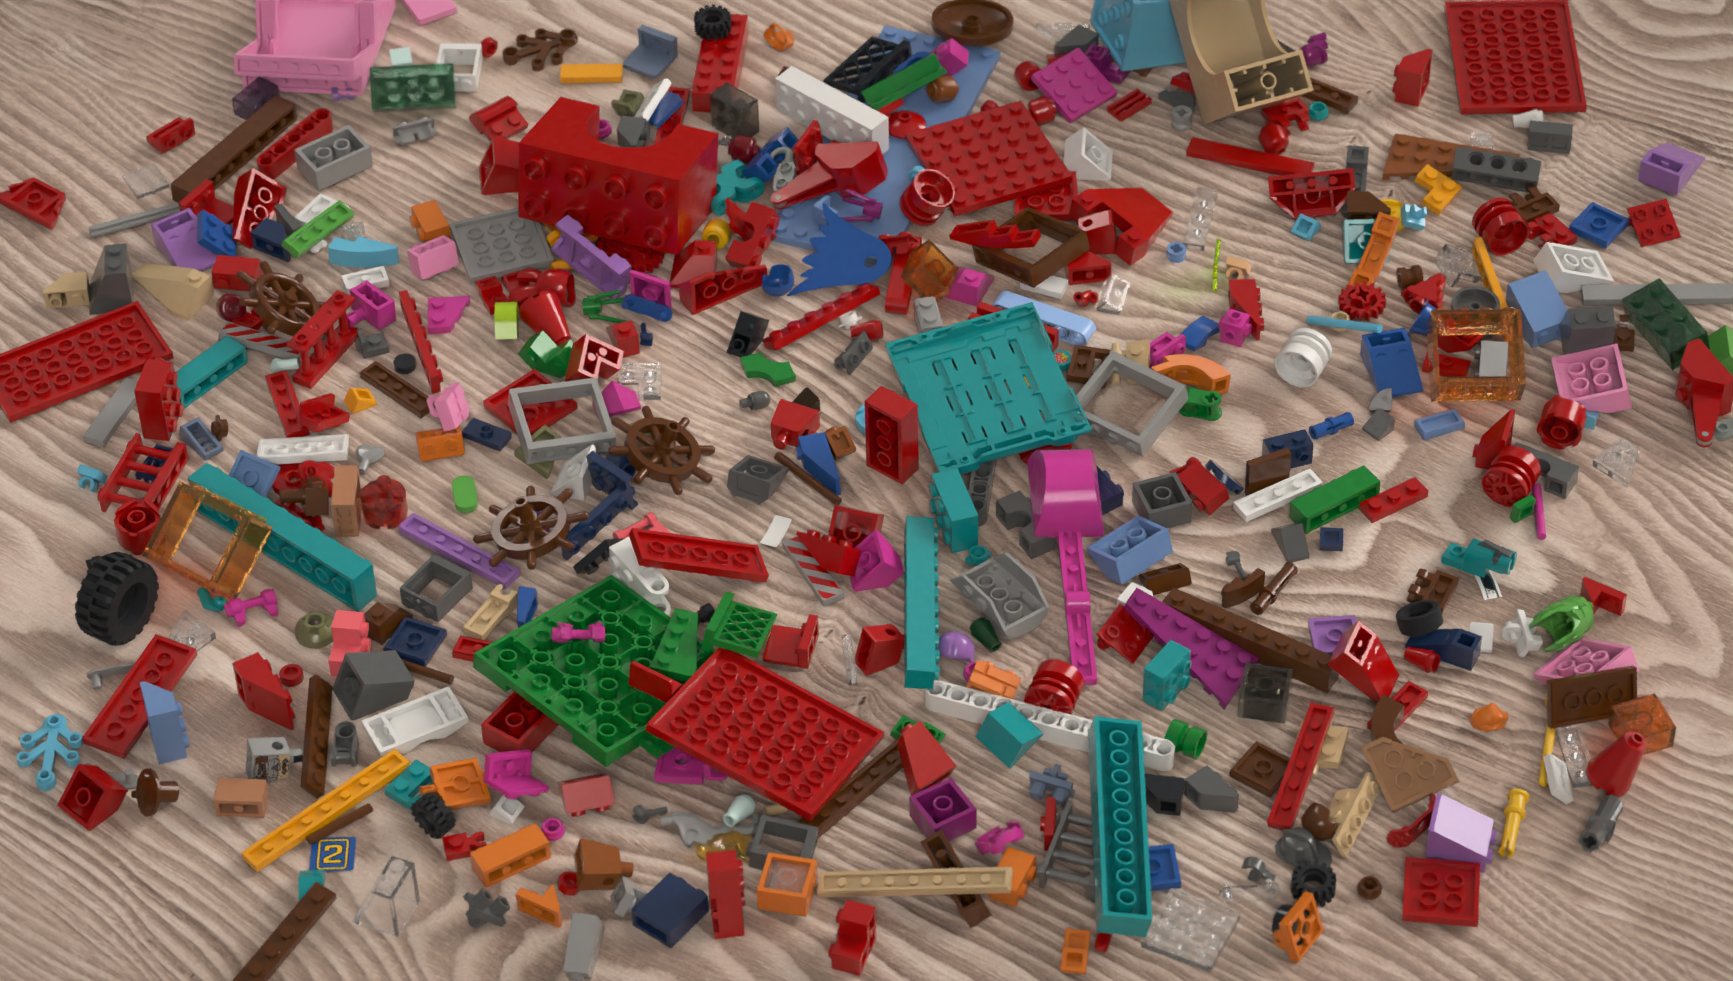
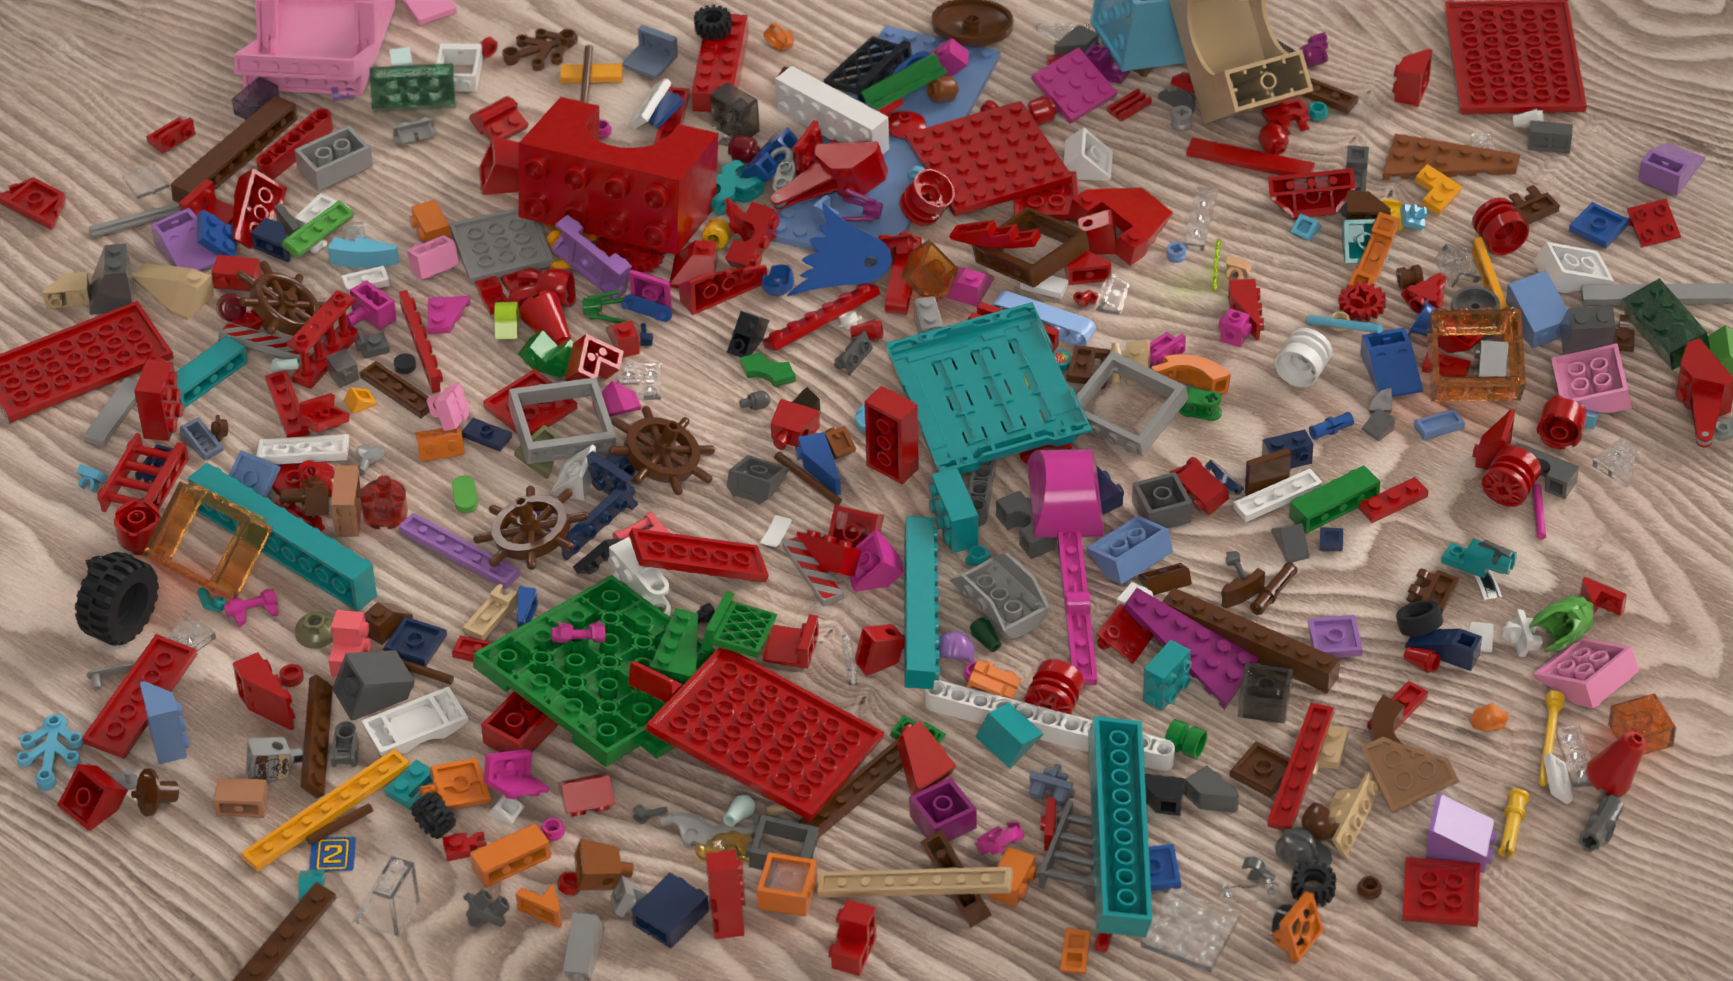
(342, 368): none -> flat silver brick
(445, 571): dark grey window -> none
(586, 73): none -> reddish brown bar
(628, 103): olive bracket -> none
(632, 132): dark grey slope -> none
(689, 773): dark pink plate -> none
(1024, 73): red head -> none
(1199, 331): blue slope -> none
(1364, 662): red slope -> none
(1406, 835): red piece -> none
(1486, 173): dark grey brick -> none
(1522, 508): green tile -> none
(1551, 231): red plate -> none
(1589, 695): reddish brown tile -> none

